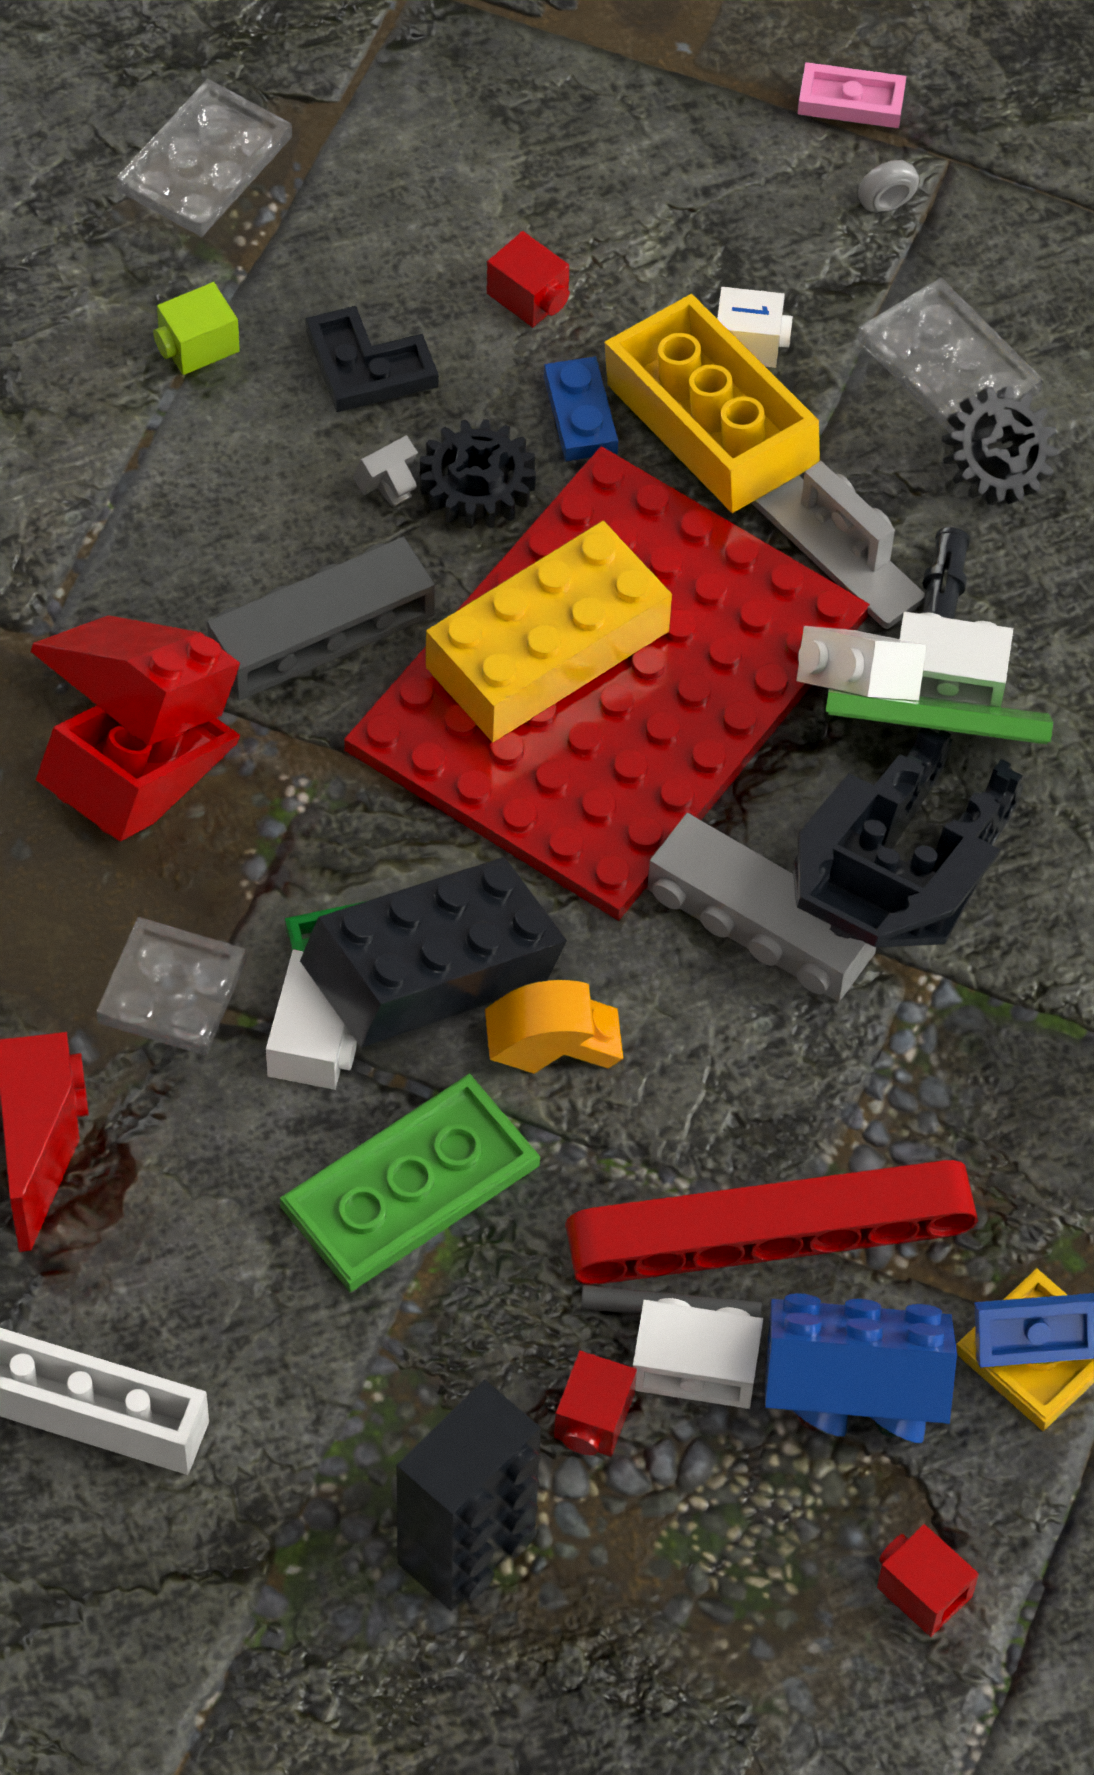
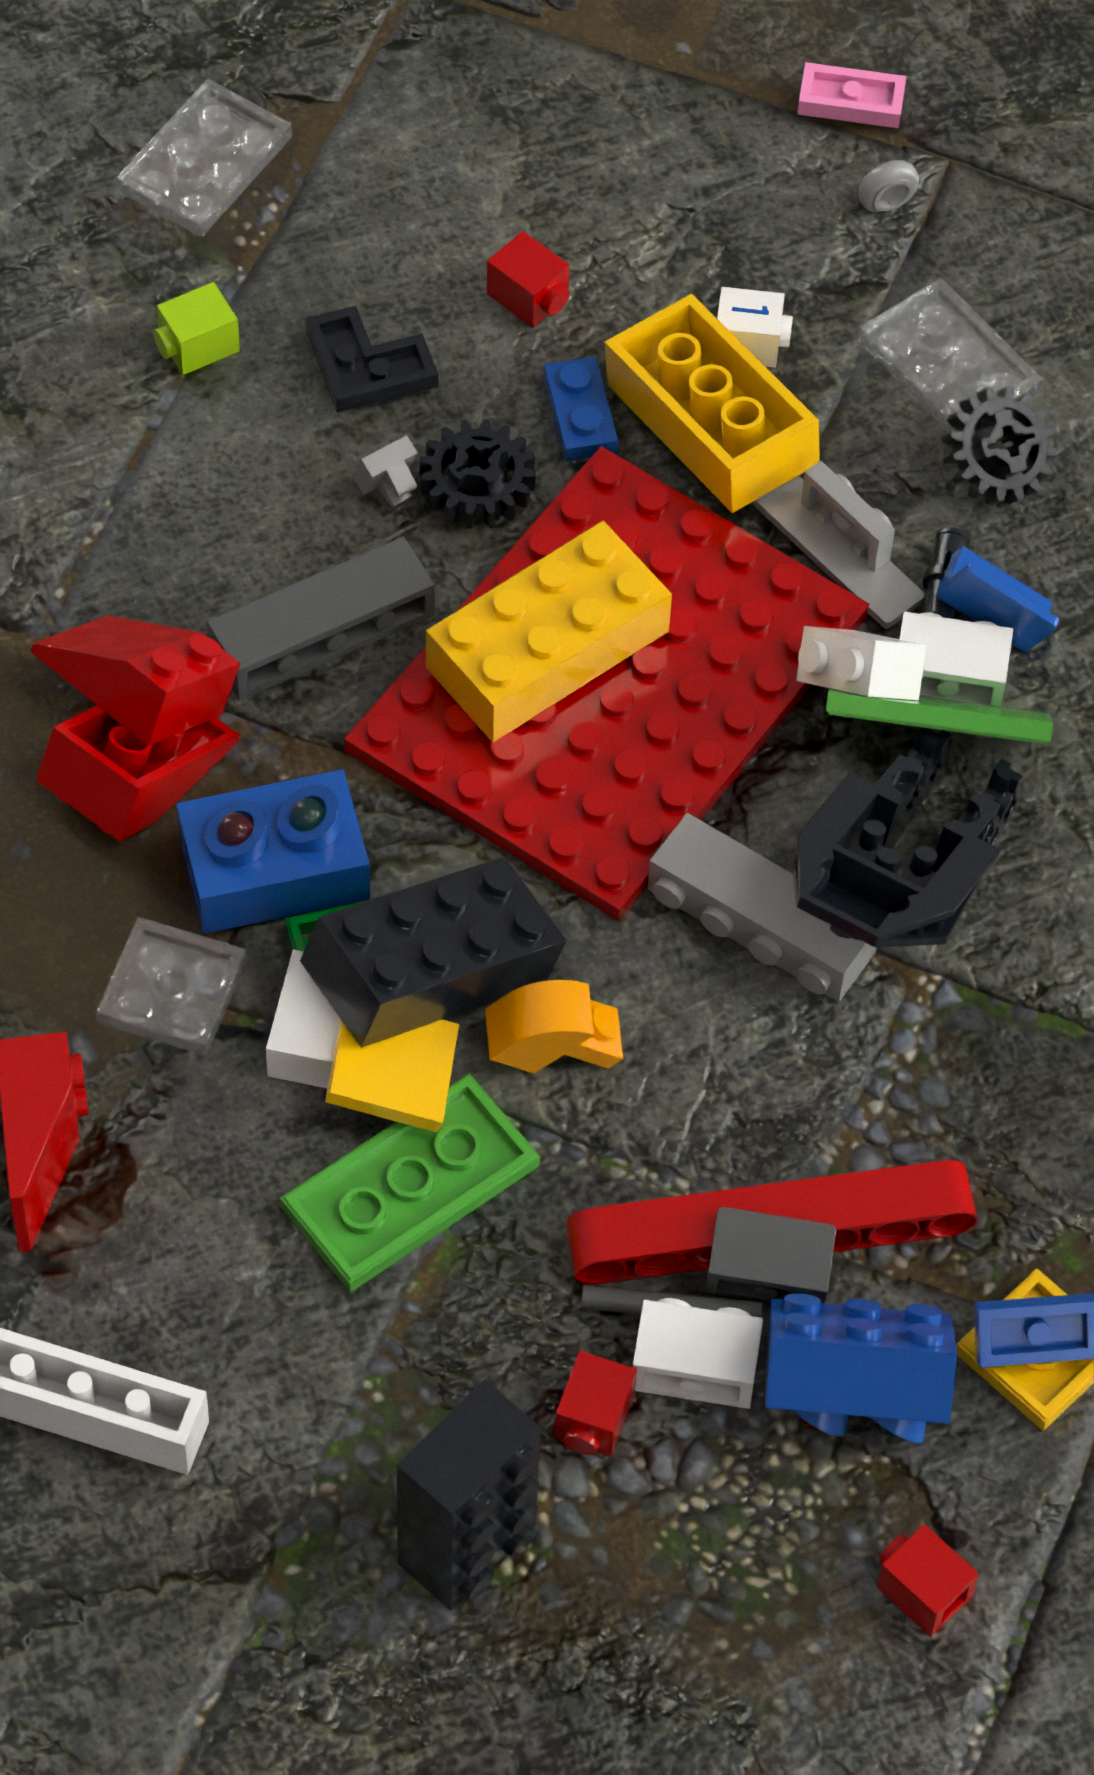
(273, 851): none -> blue piece
(396, 1077): none -> yellow tile
(769, 1256): none -> dark grey panel
(996, 597): none -> blue panel

